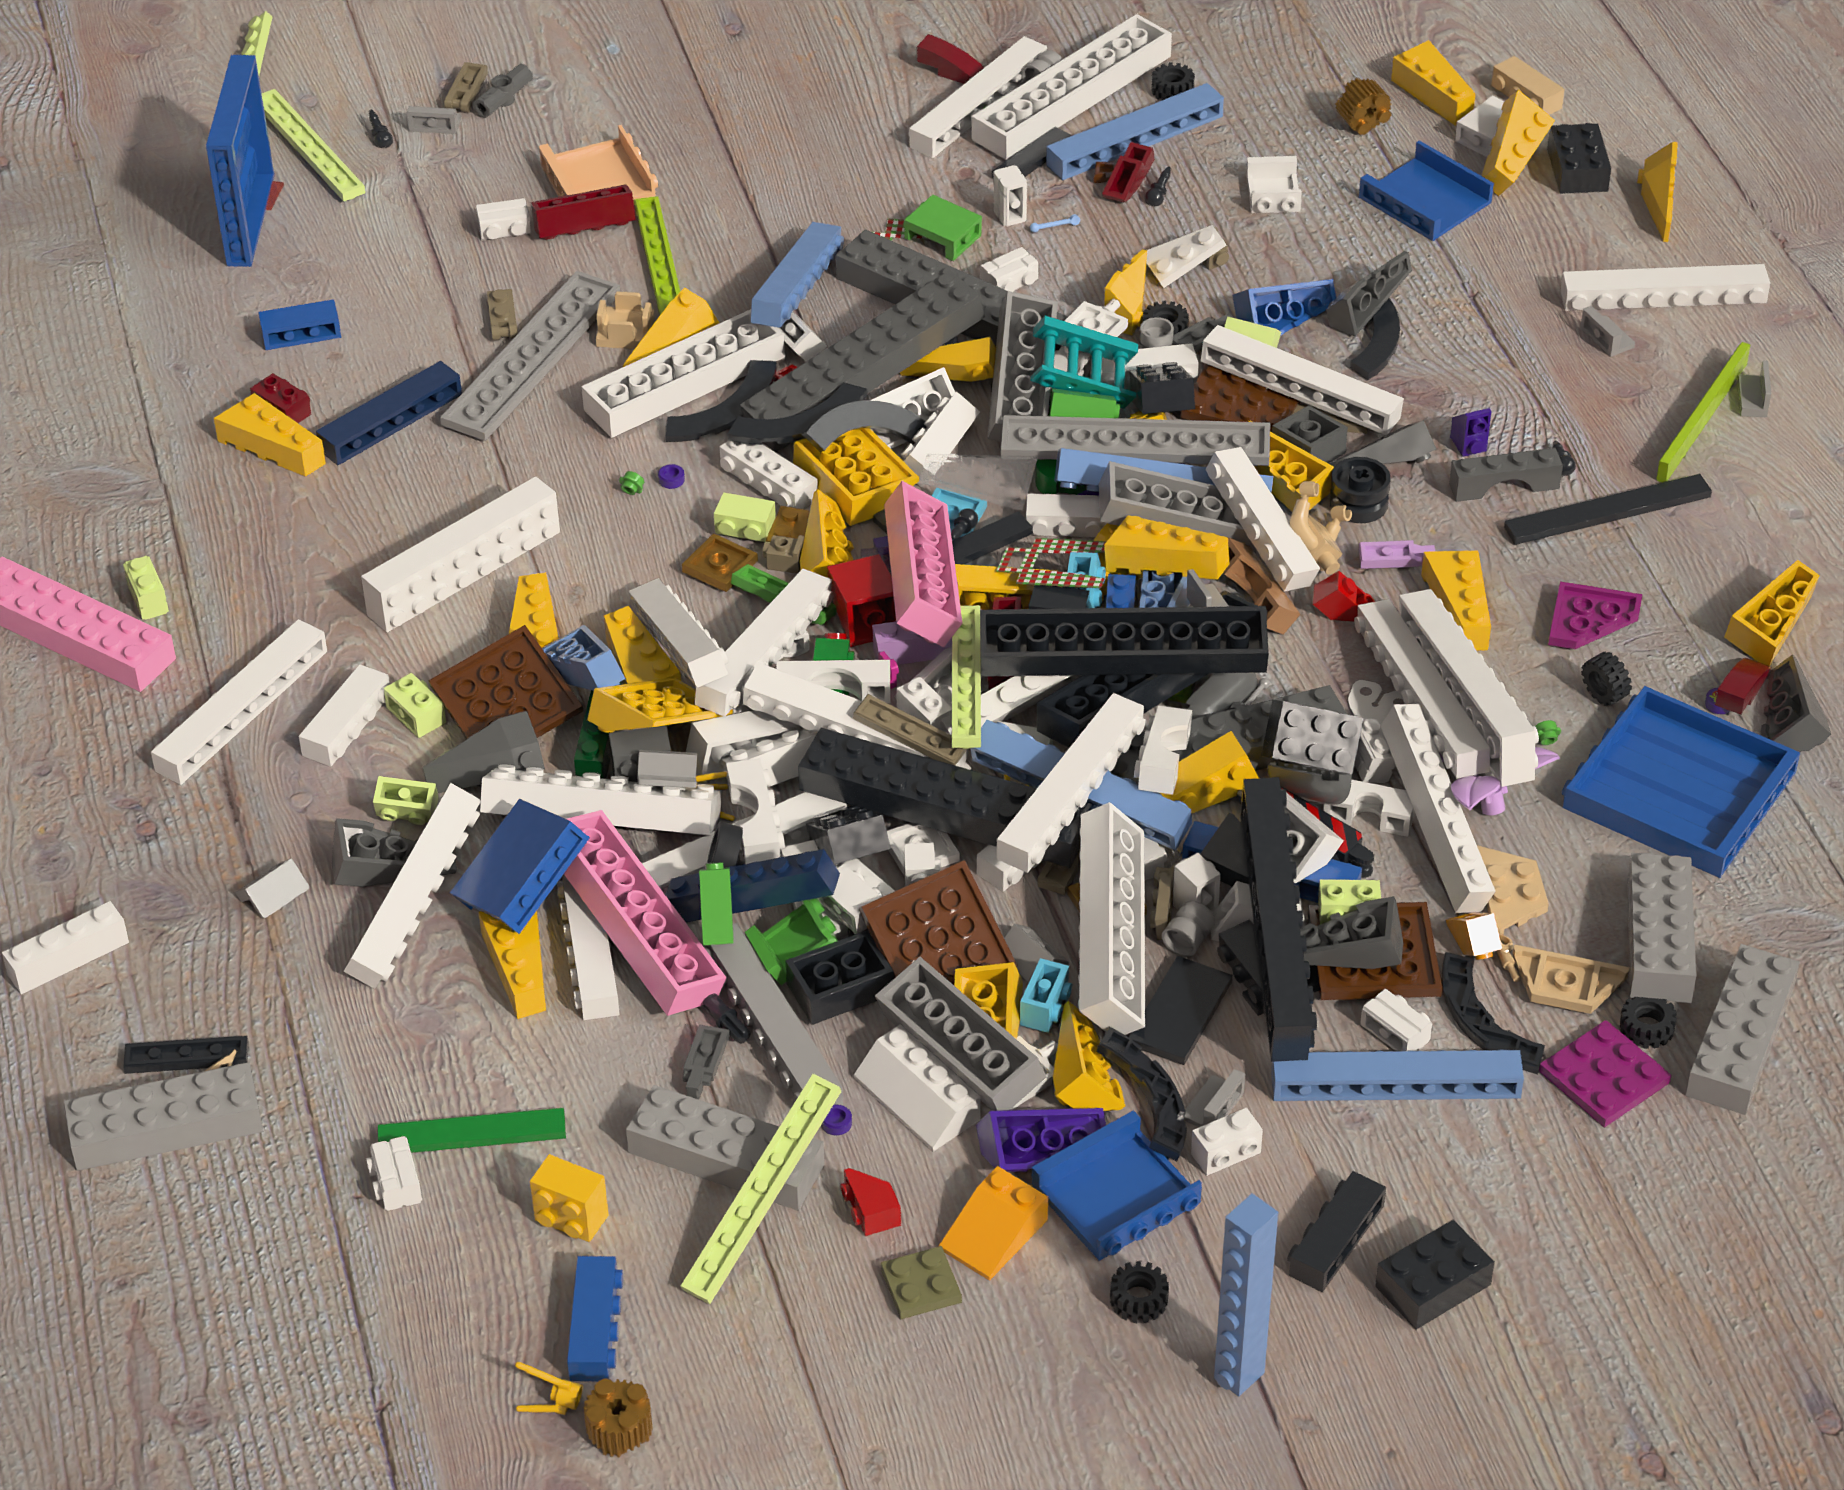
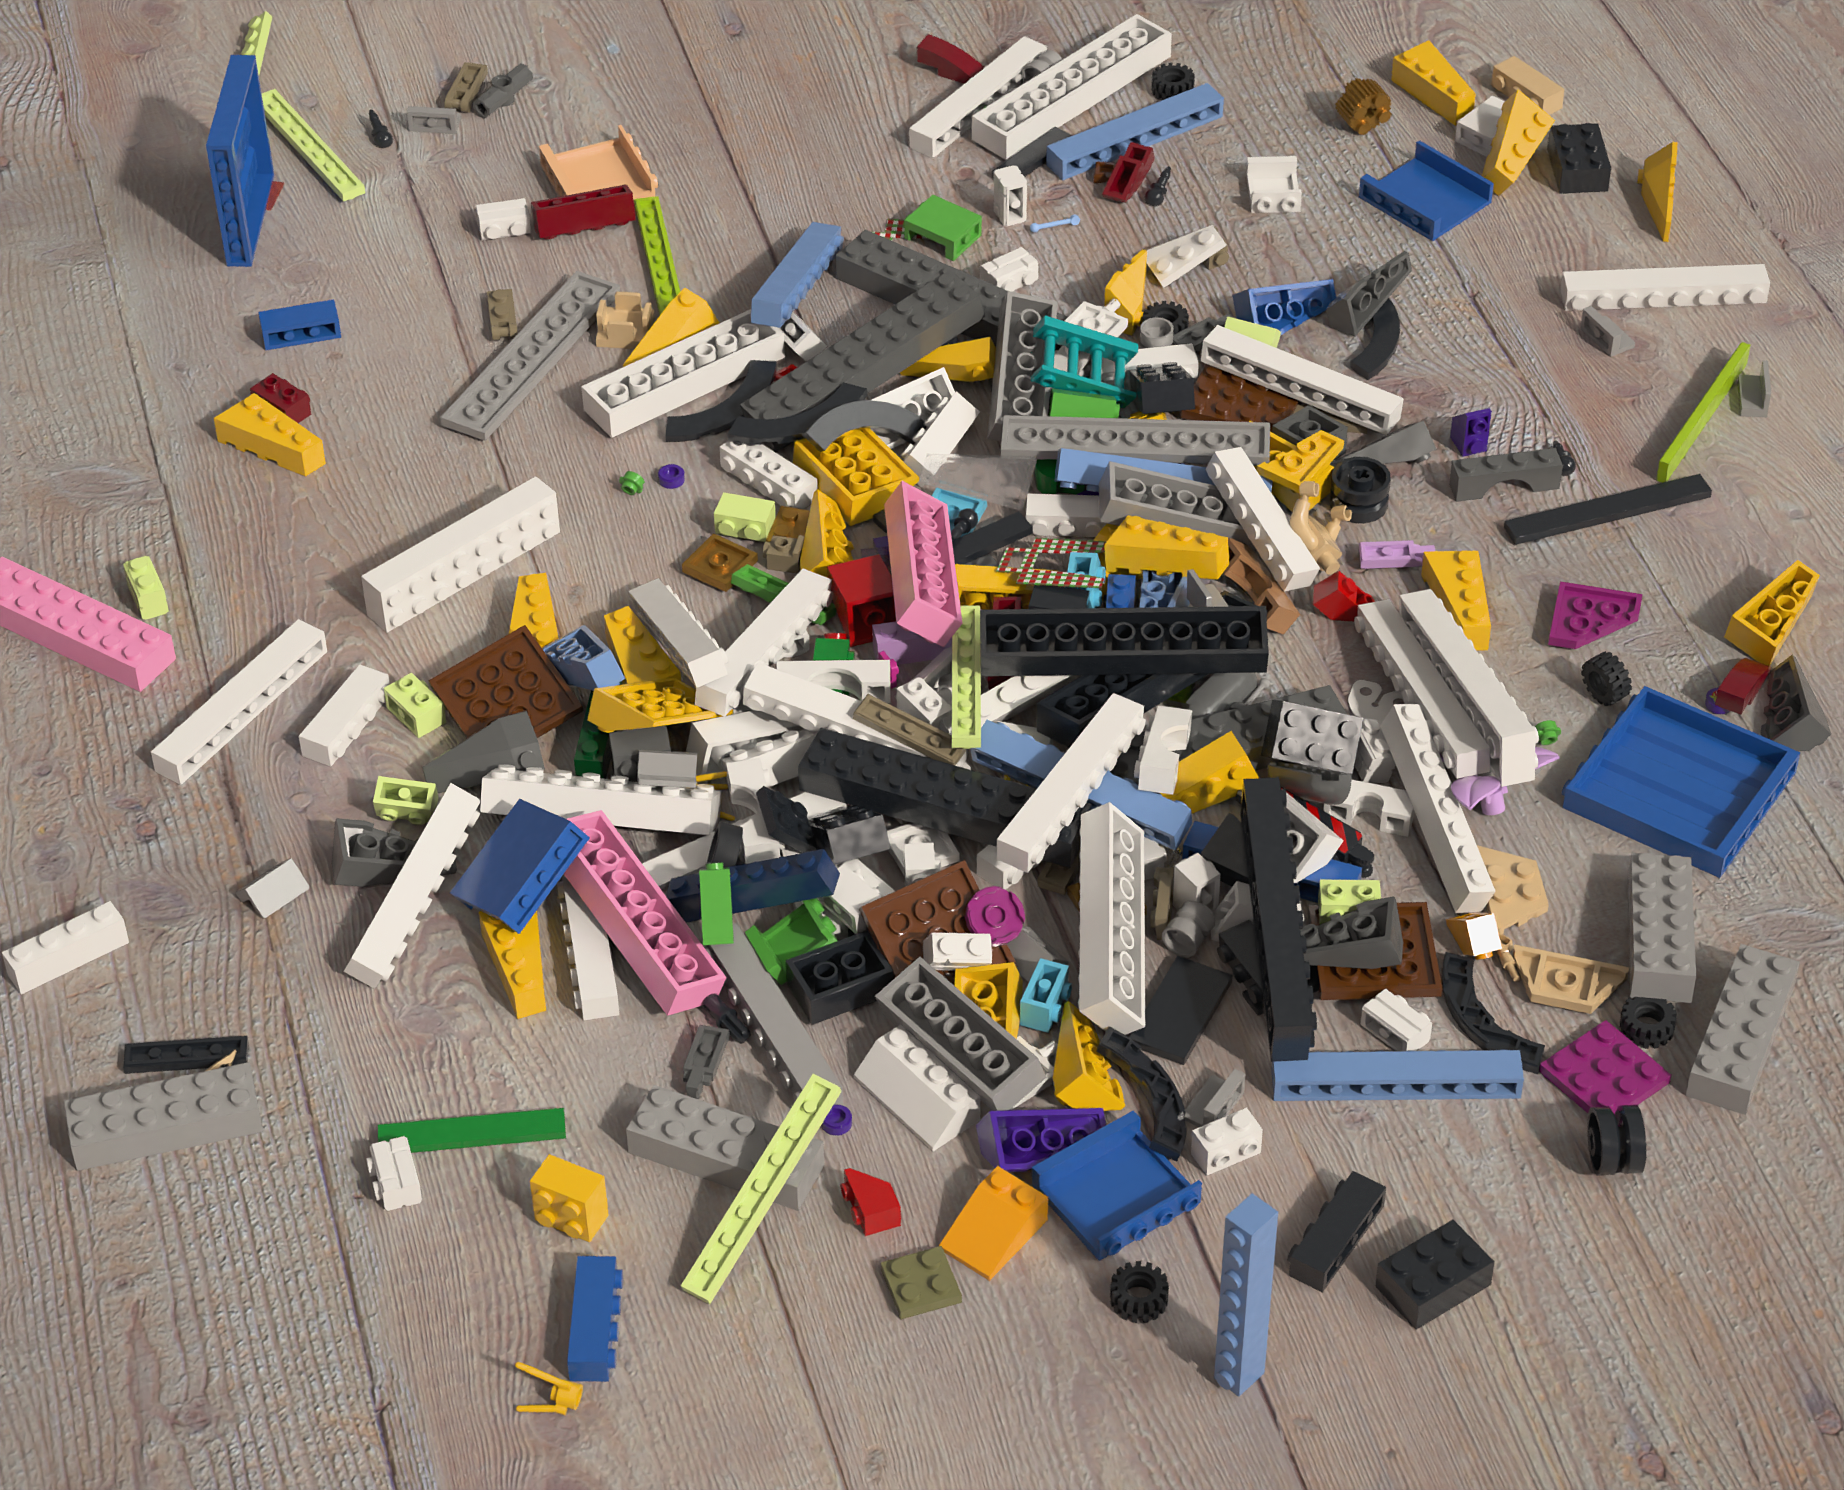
(389, 412): dark blue brick -> none
(618, 1416): pearl gold brick -> none
(786, 820): none -> black plate
(957, 950): none -> white brick
(995, 913): none -> magenta tile
(1303, 462): none -> yellow wing
(1616, 1140): none -> black wheel

